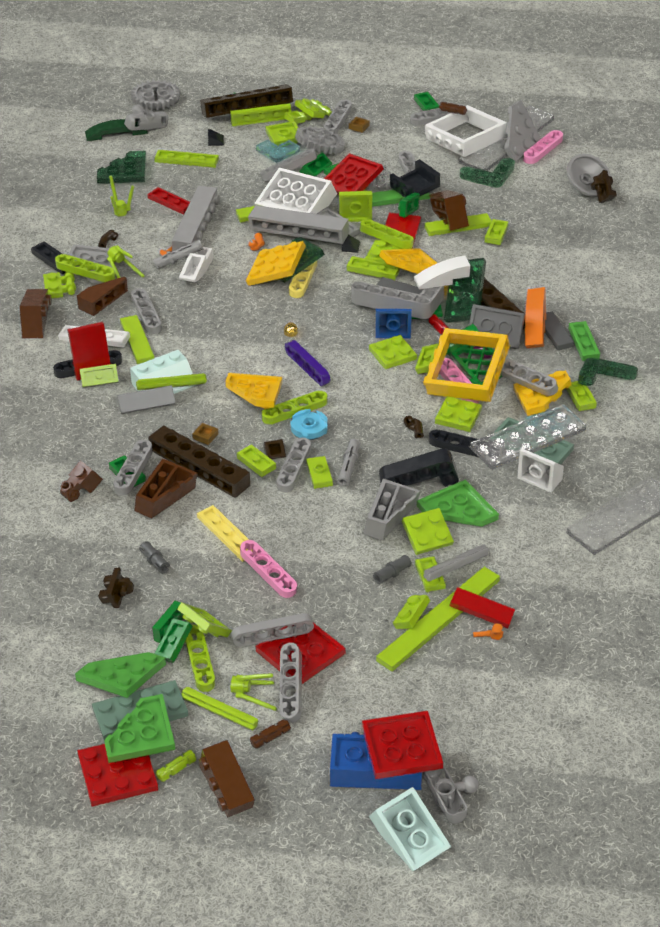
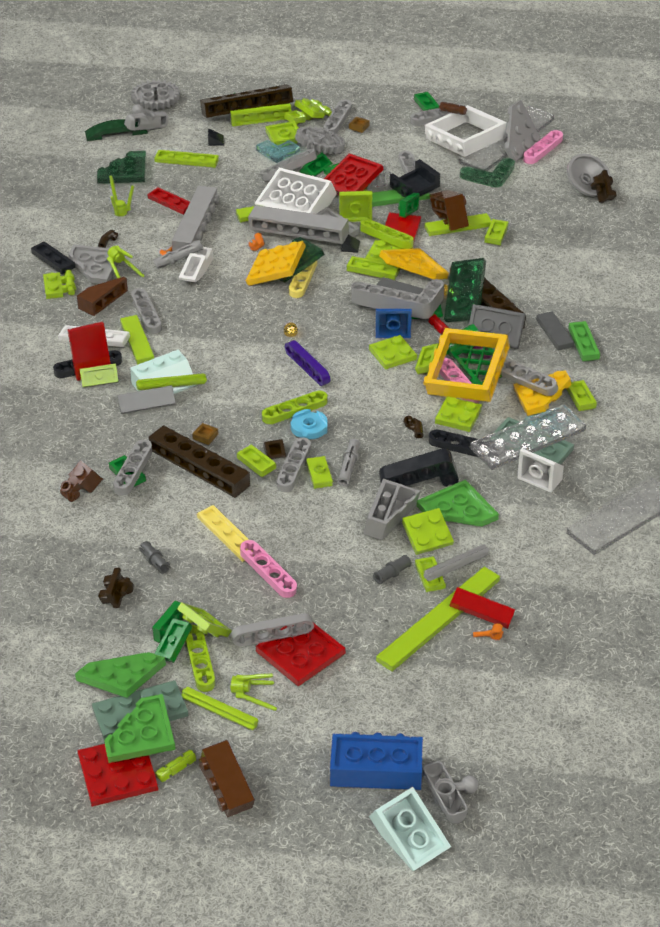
(34, 312): reddish brown wedge -> none
(68, 263): lime beam -> none
(164, 487): reddish brown wedge -> none
(256, 389): yellow plate -> none
(270, 734): reddish brown axle -> none
(291, 682): light grey beam -> none
(402, 744): red plate -> none
(411, 611): lime plate -> none
(443, 273): white slope -> none
(535, 317): orange slope -> none
(596, 366): clear green beam -> none

